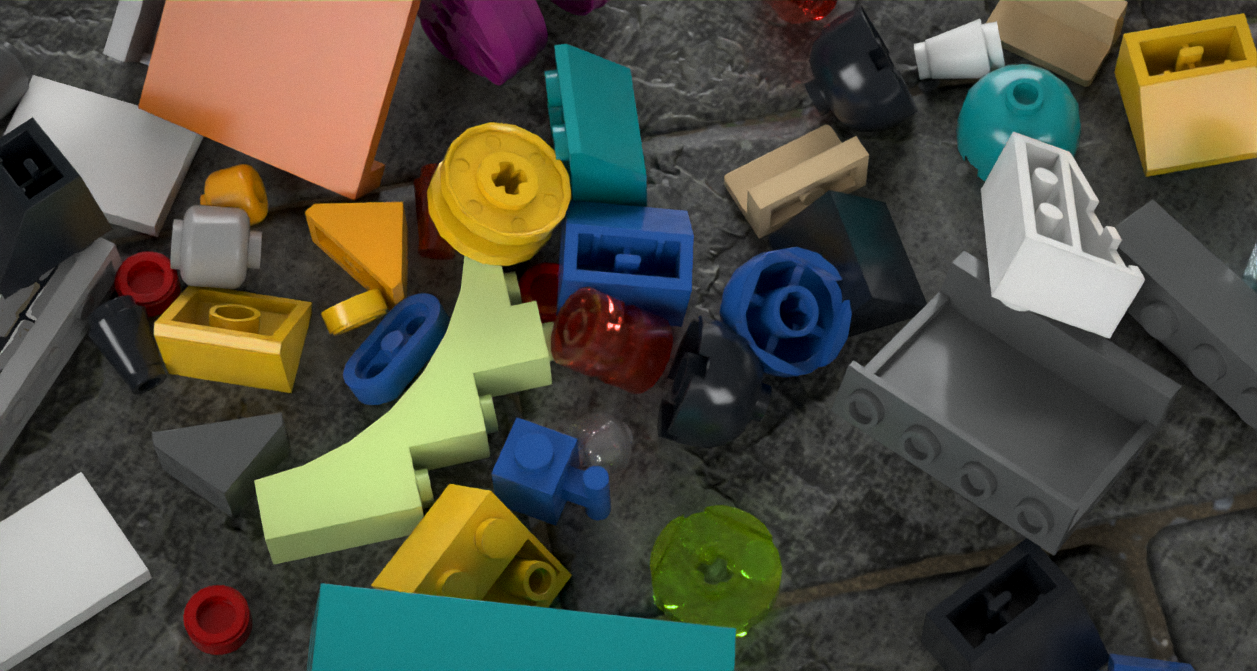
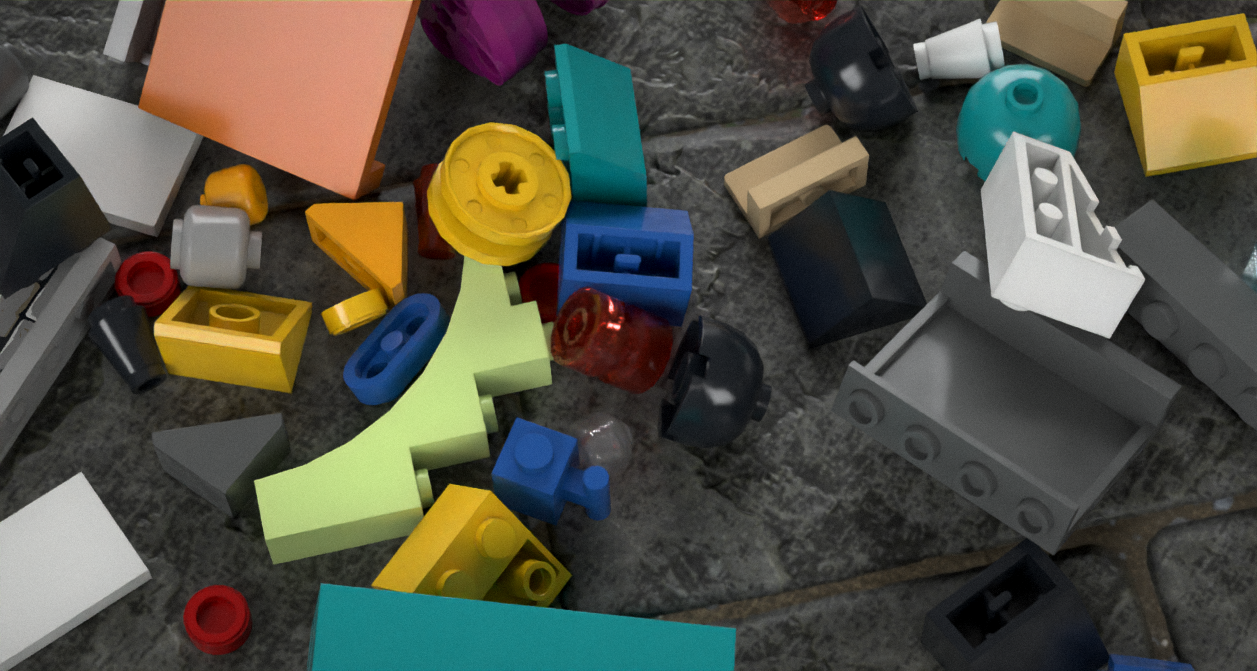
(703, 538): clear neon green plate -> none
(788, 310): blue cylinder -> none

